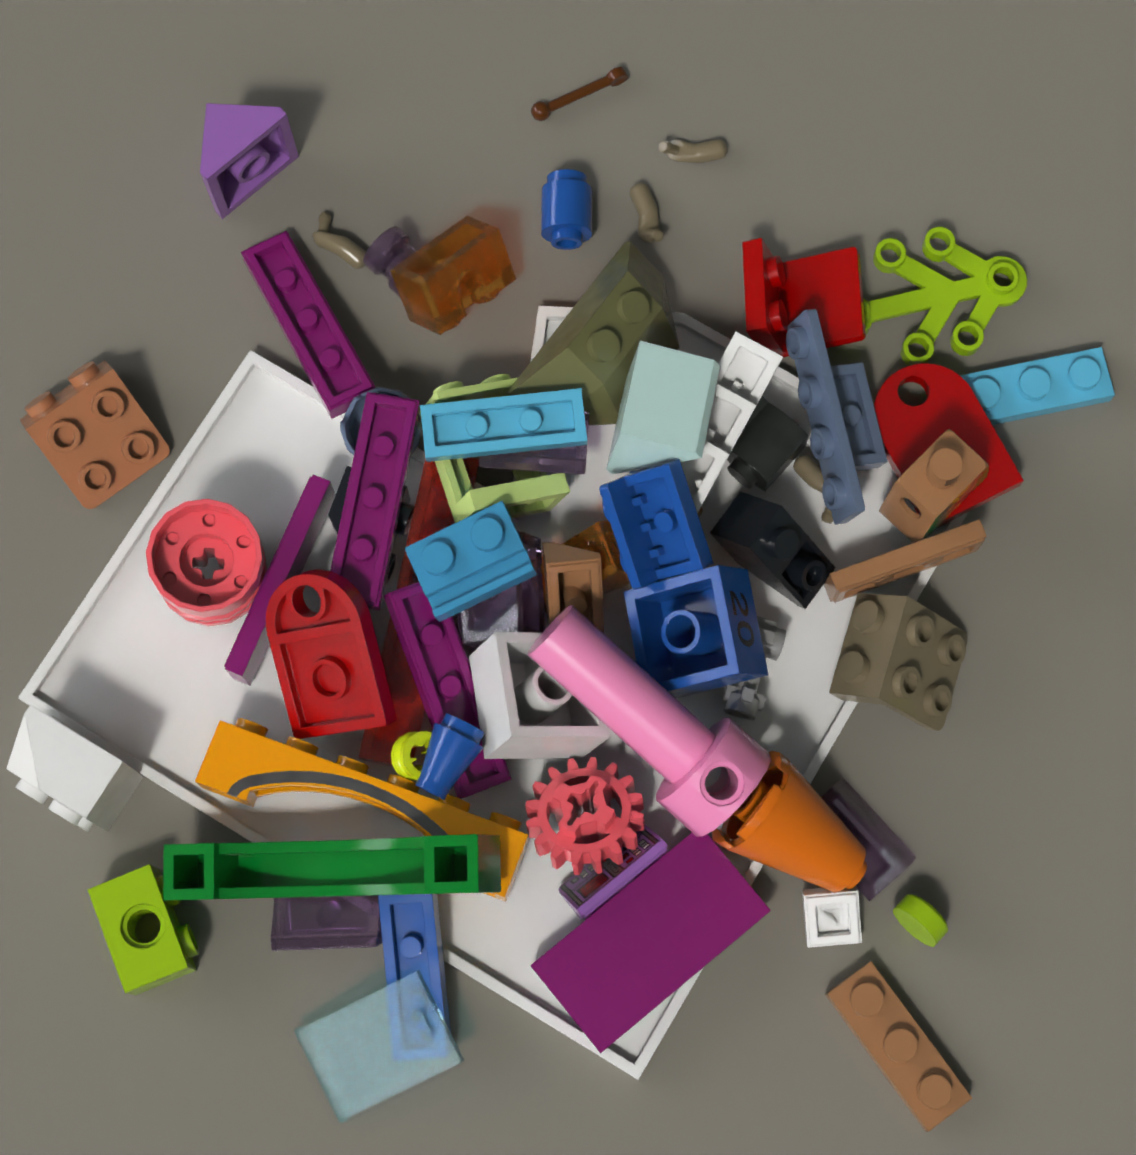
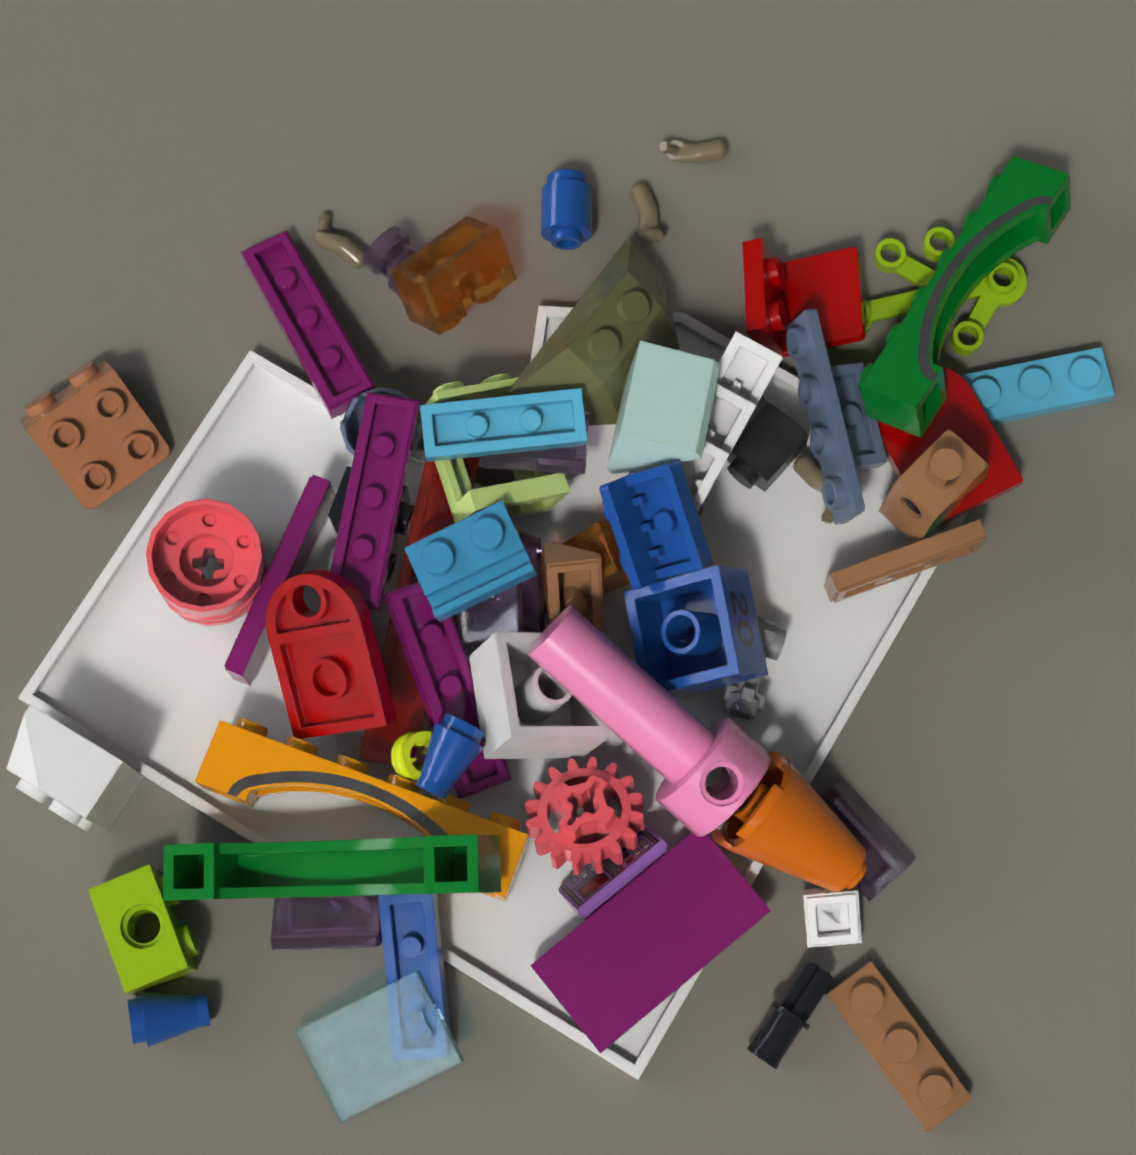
(166, 1015): none -> blue cone
(243, 151): medium lavender slope -> none
(541, 110): reddish brown hinge -> none
(773, 548): black slope -> none
(791, 1014): none -> black axle
(900, 658): dark tan bracket -> none
(921, 920): lime tile -> none
(1019, 209): none -> green arch

